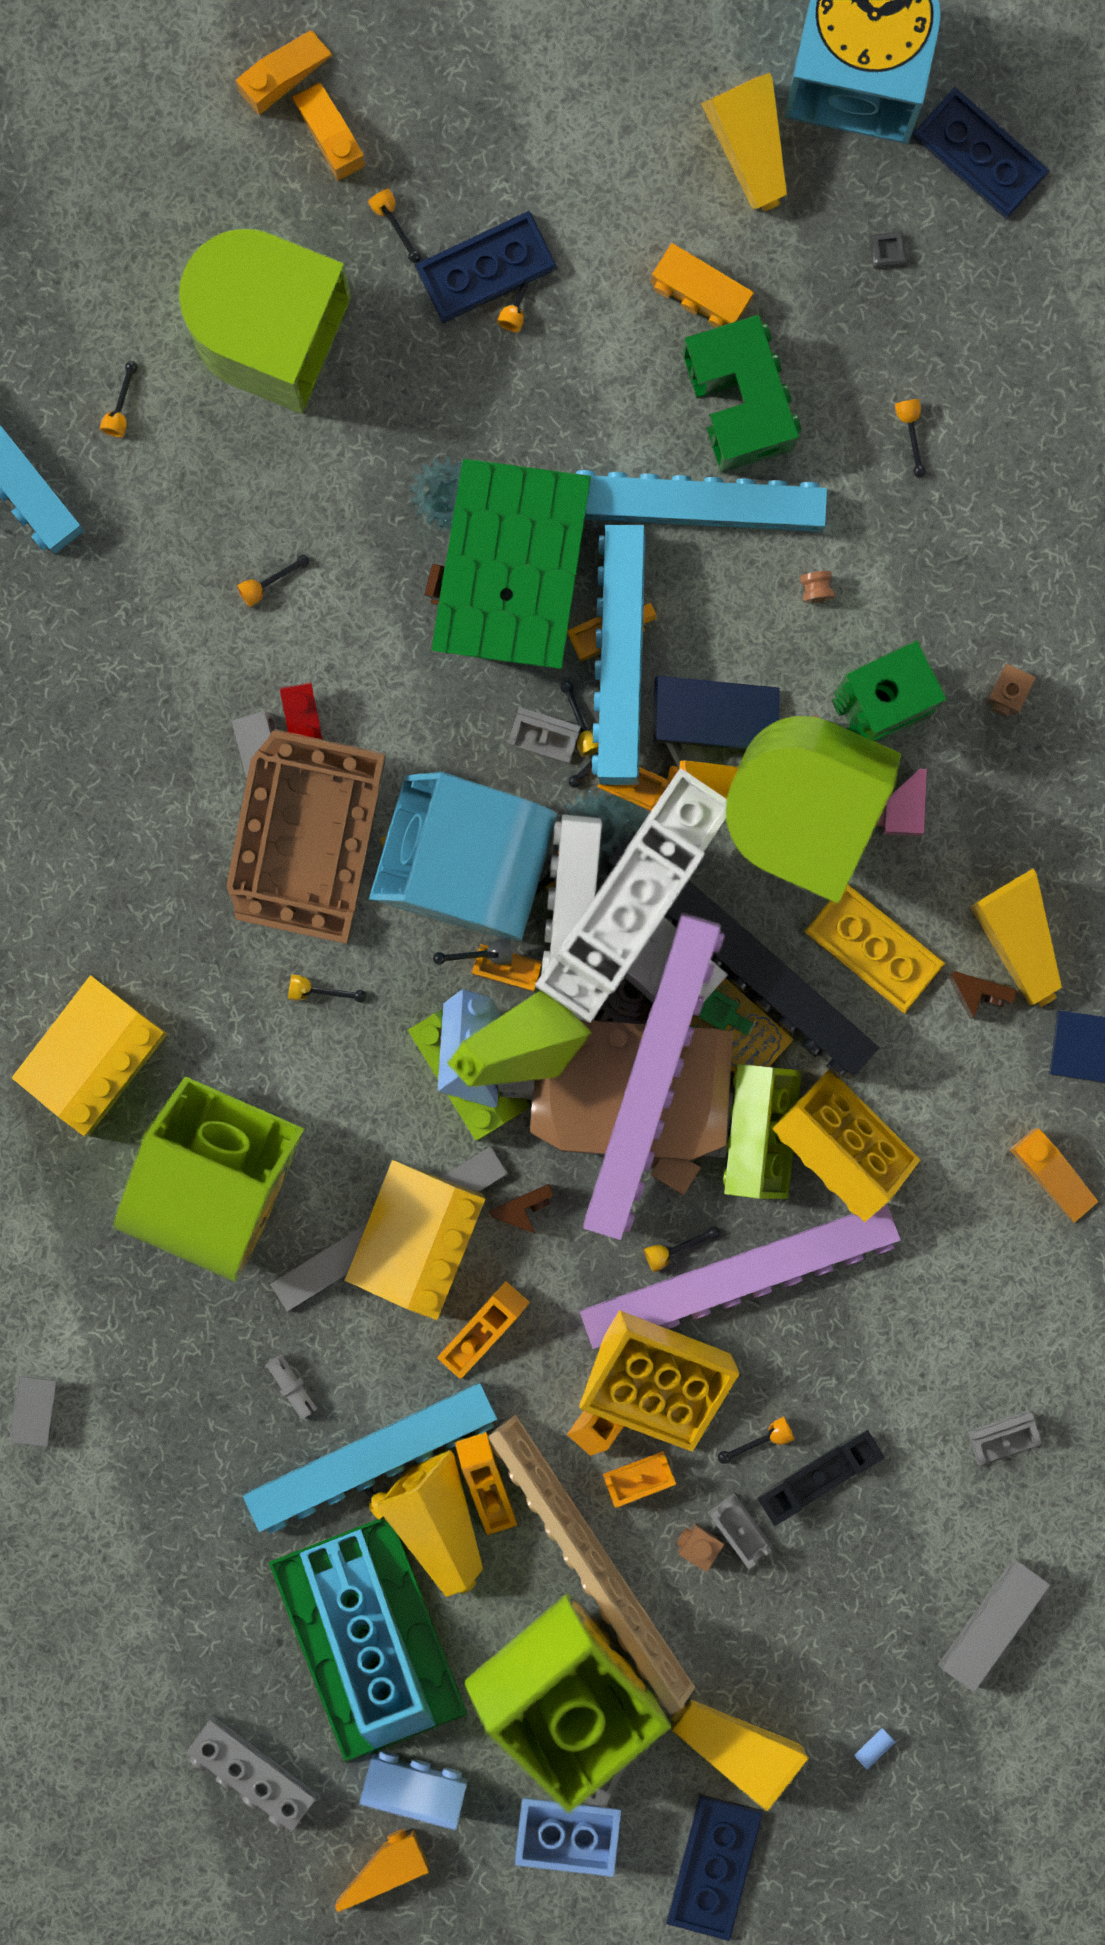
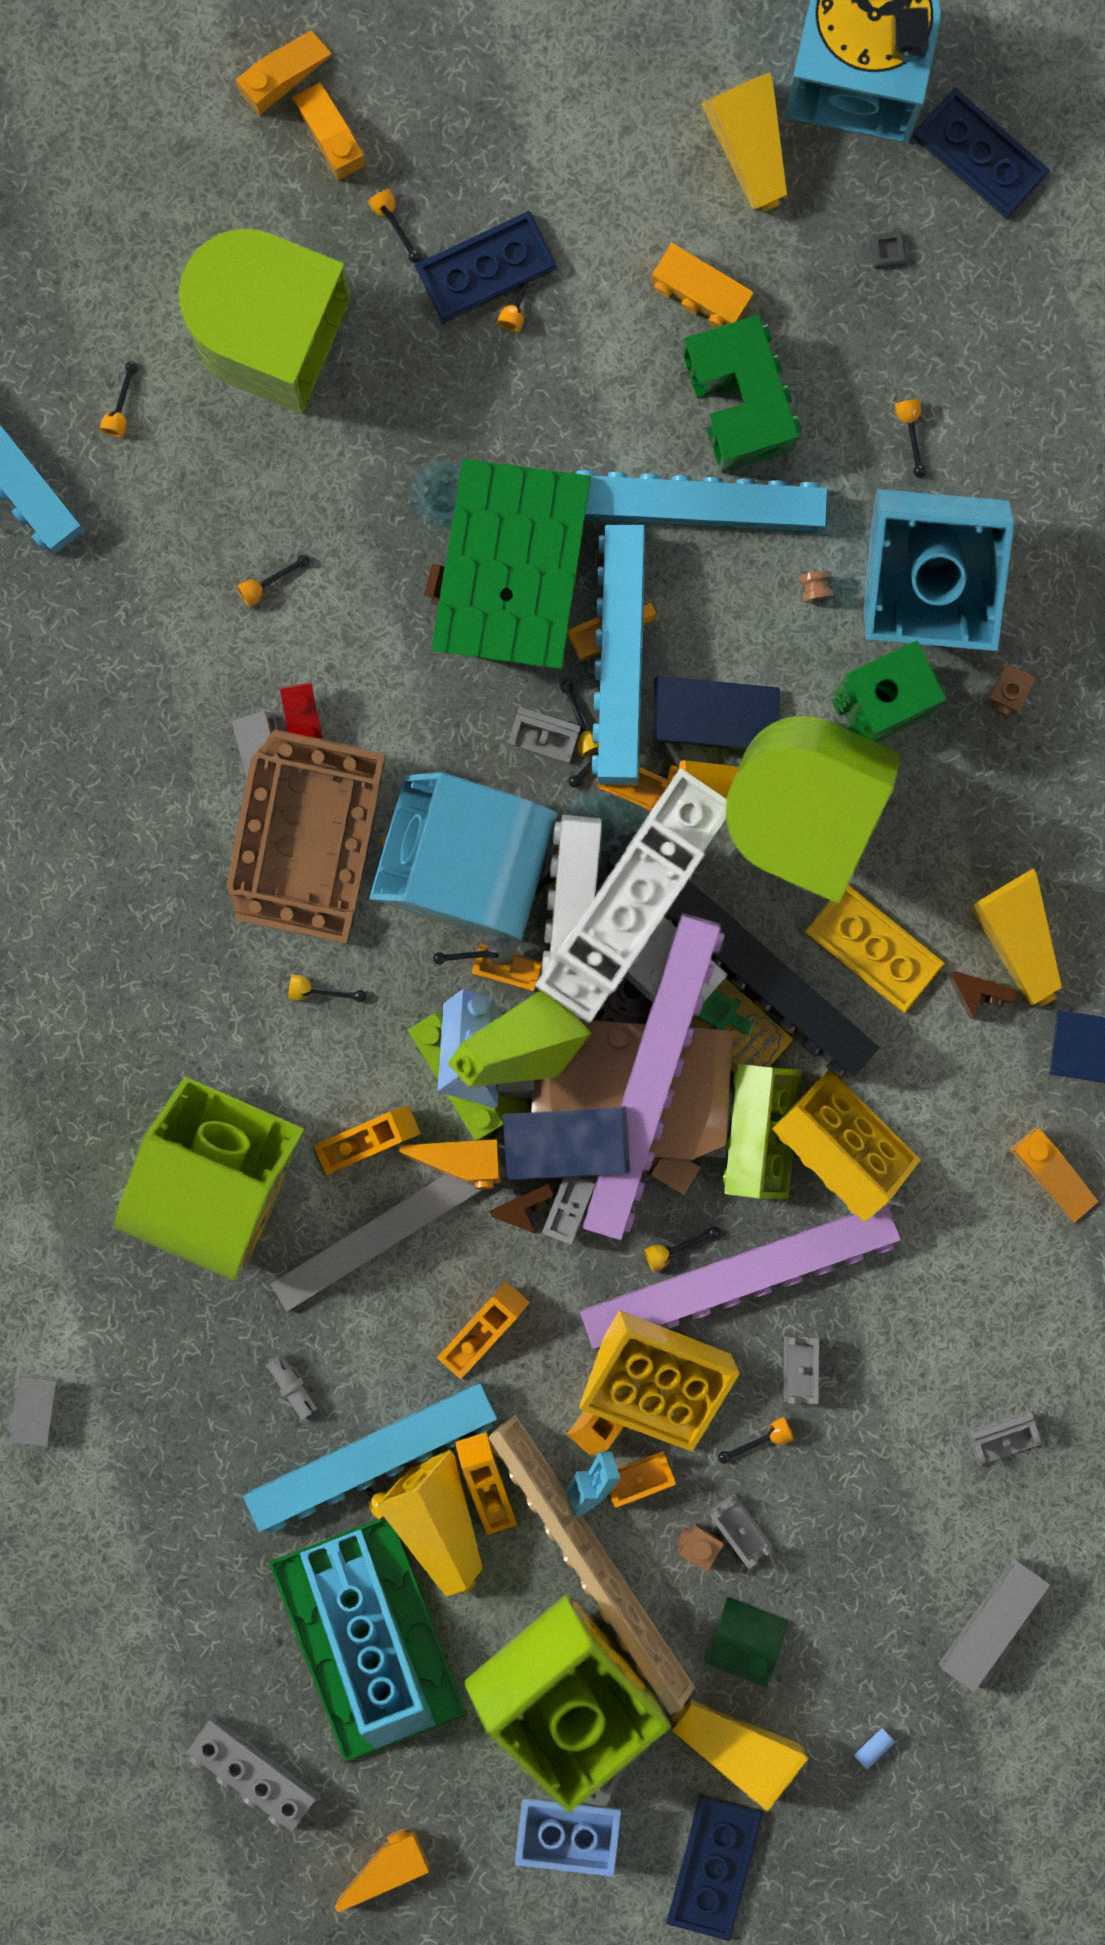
(89, 1056): yellow slope -> none
(367, 1139): none -> light orange slope
(414, 1790): light blue slope -> none
(415, 1239): yellow slope -> none
(466, 1161): none -> light orange slope
(566, 1143): none -> dark blue tile
(569, 1209): none -> light grey hinge
(592, 1486): none -> medium azure slope
(746, 1642): none -> dark green slope
(801, 1370): none -> light grey hinge
(820, 1477): black slope -> none
(906, 808): bright pink slope -> none
(910, 33): none -> black brick
(937, 569): none -> medium azure brick

